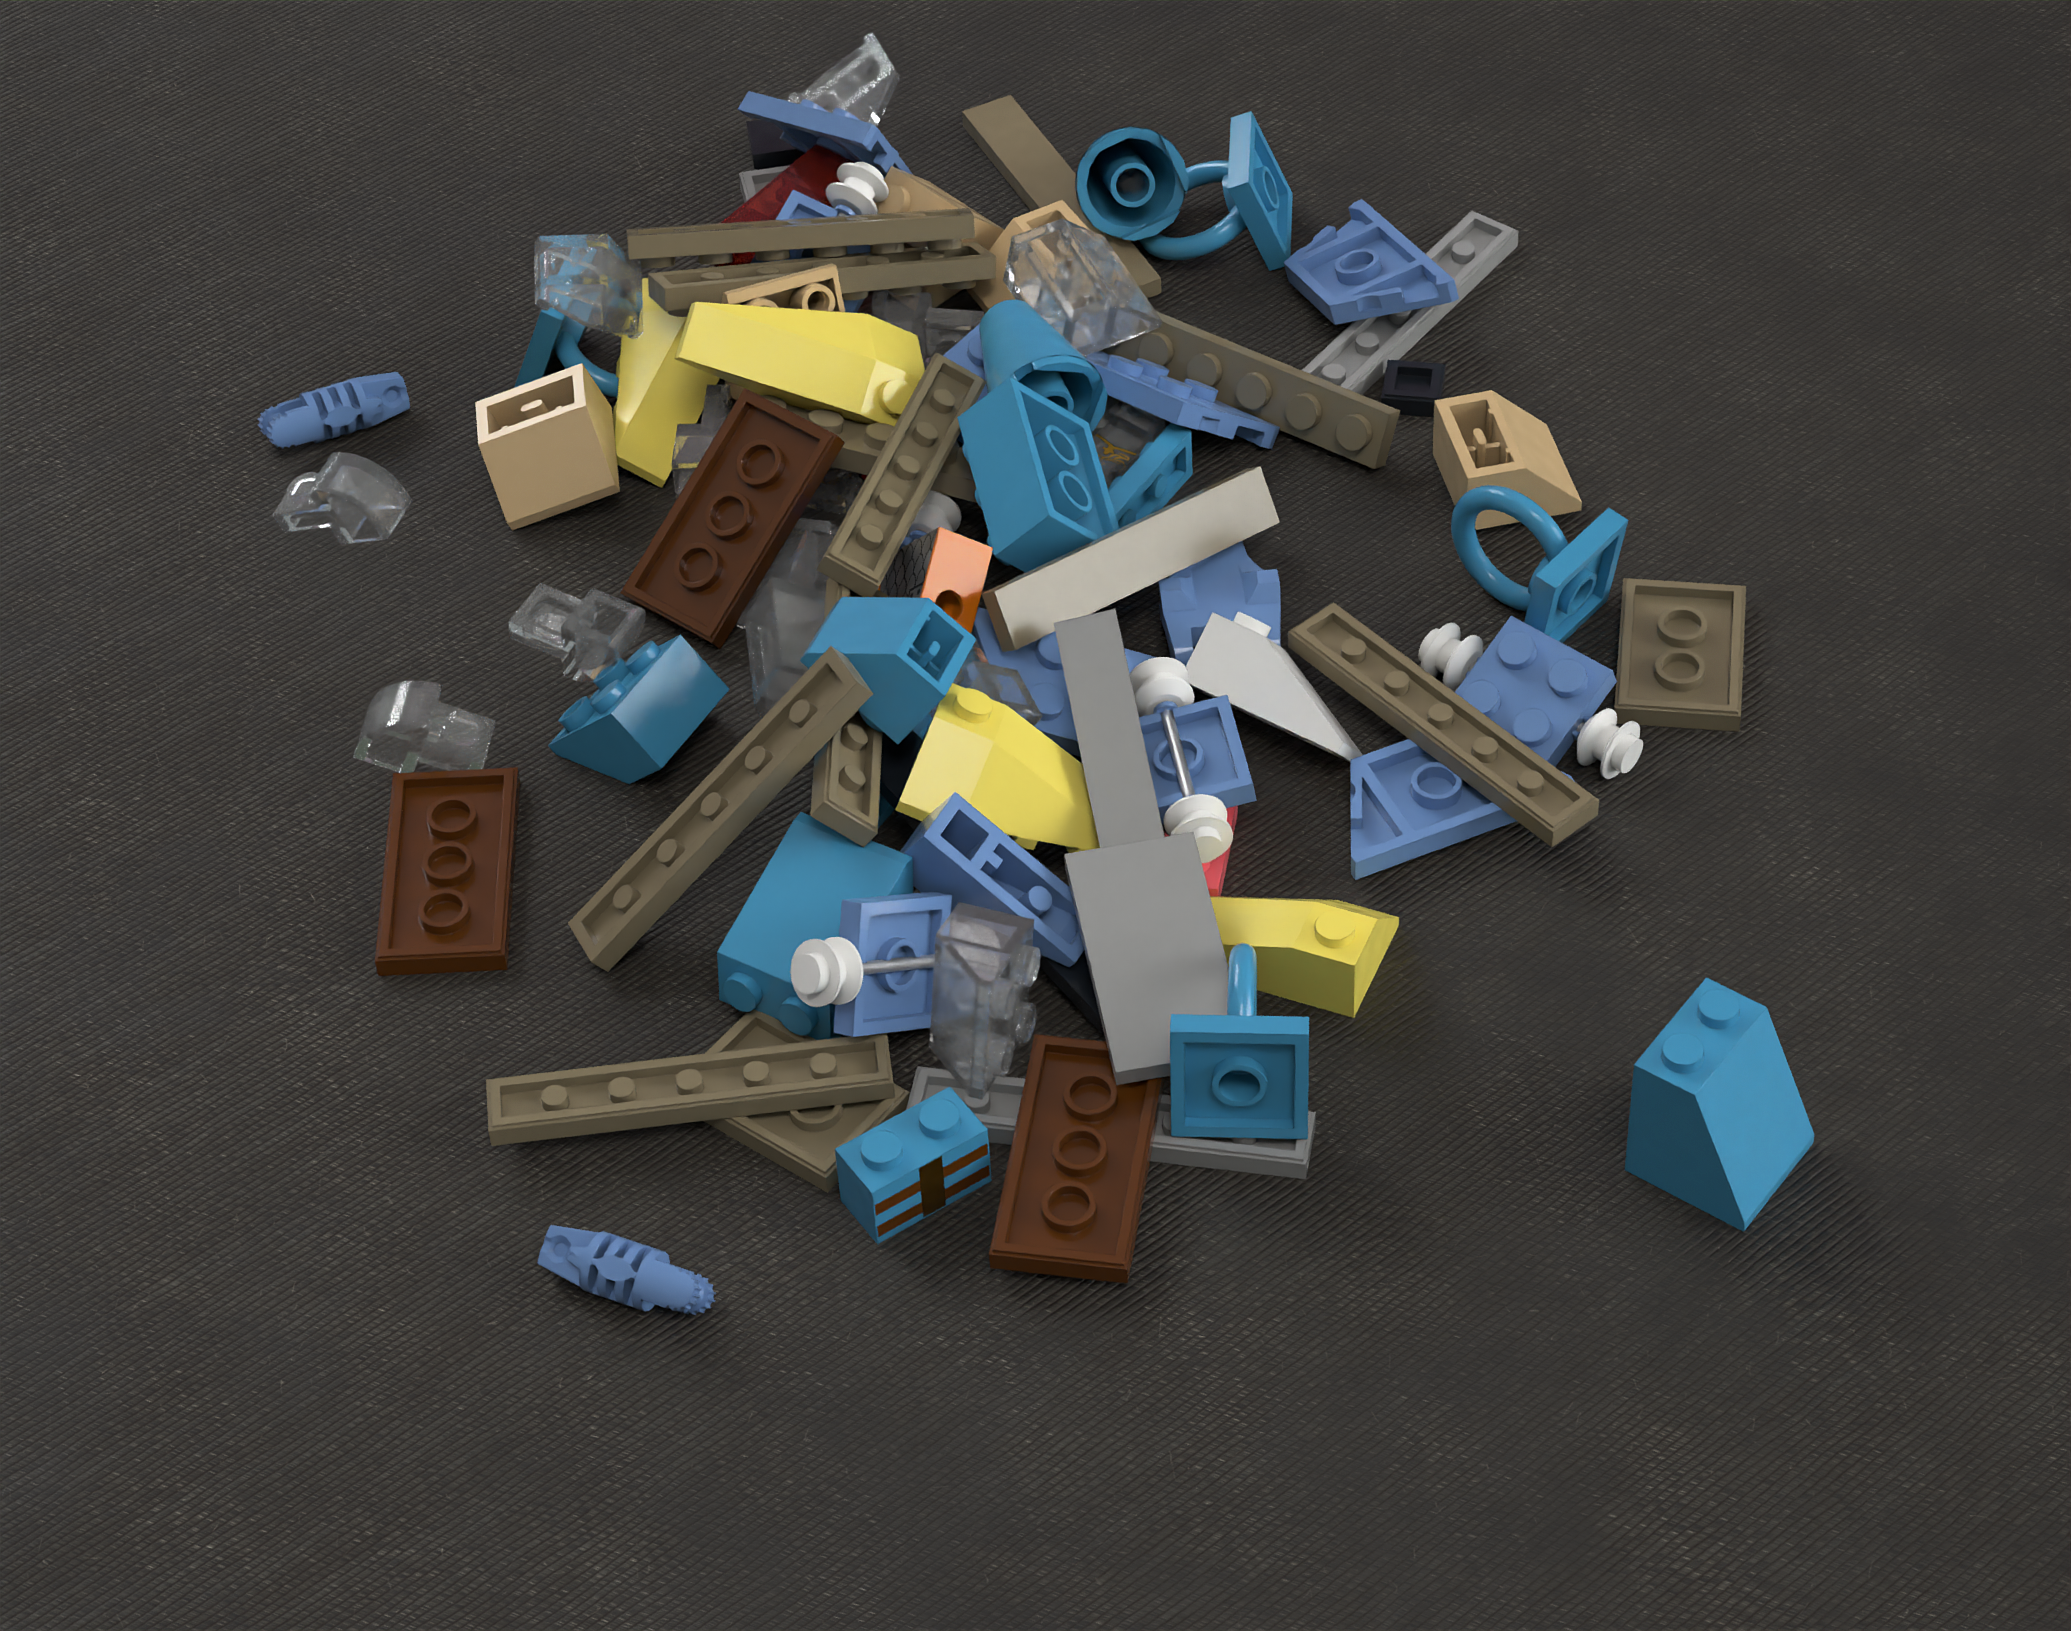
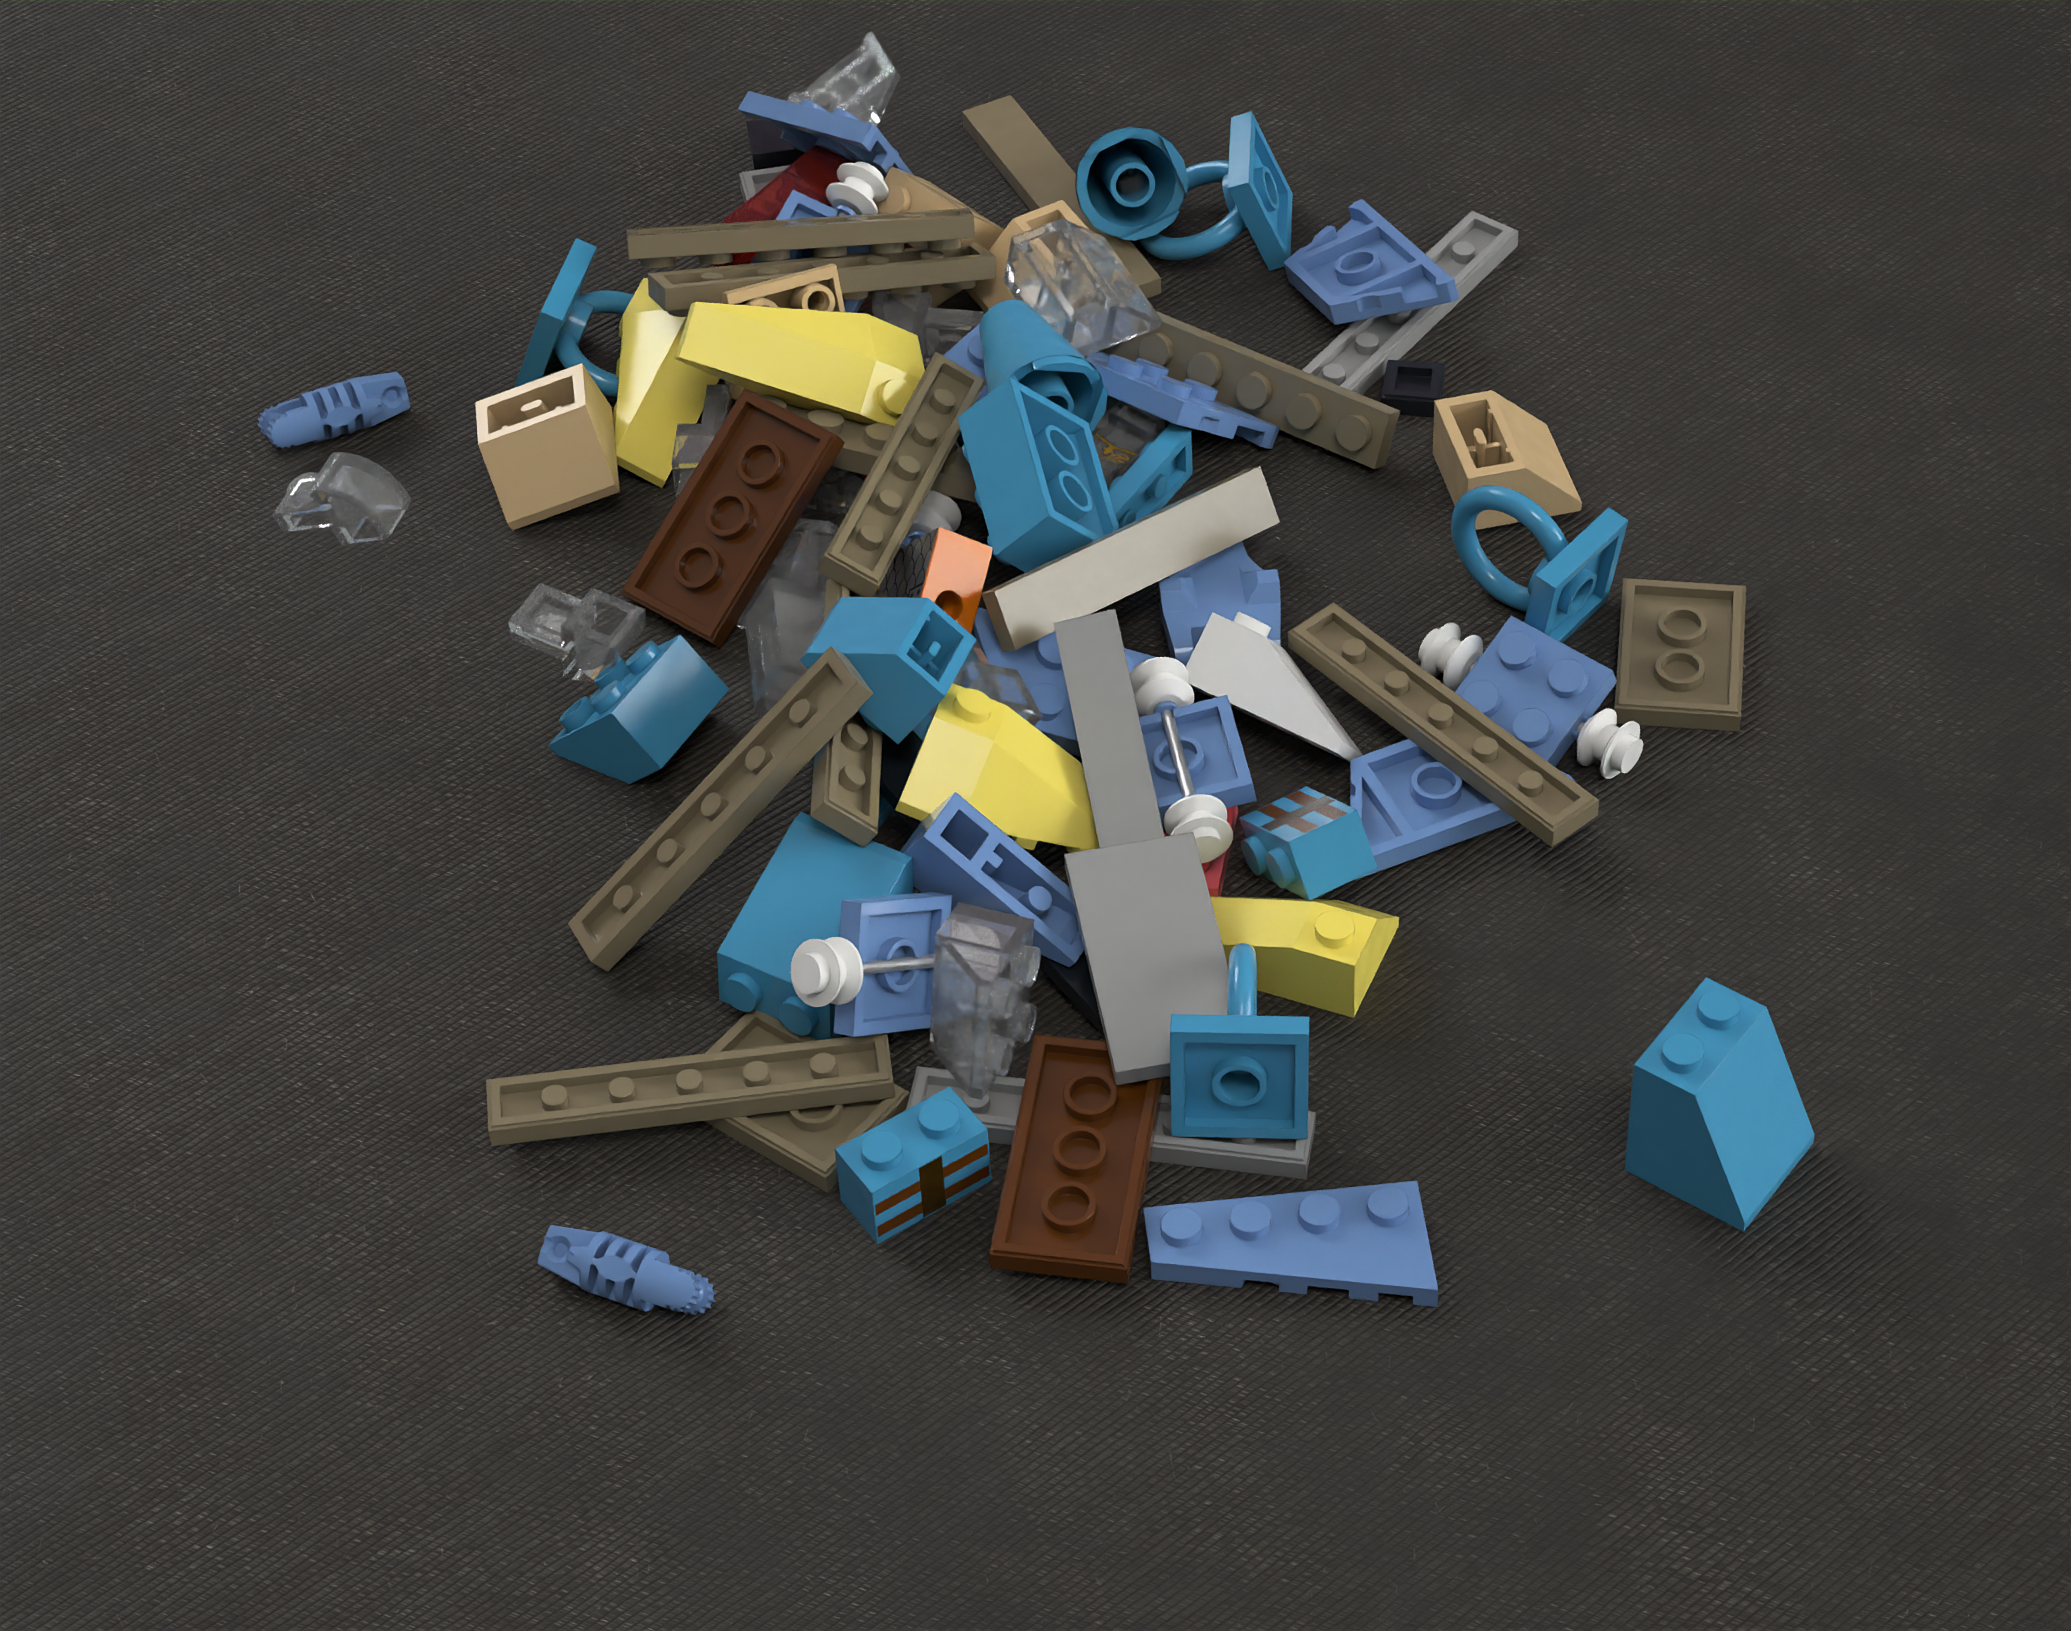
(412, 726): clear brick -> none
(448, 872): reddish brown tile -> none
(589, 282): clear slope -> none
(1307, 843): none -> dark azure brick
(1328, 1238): none -> medium blue wing

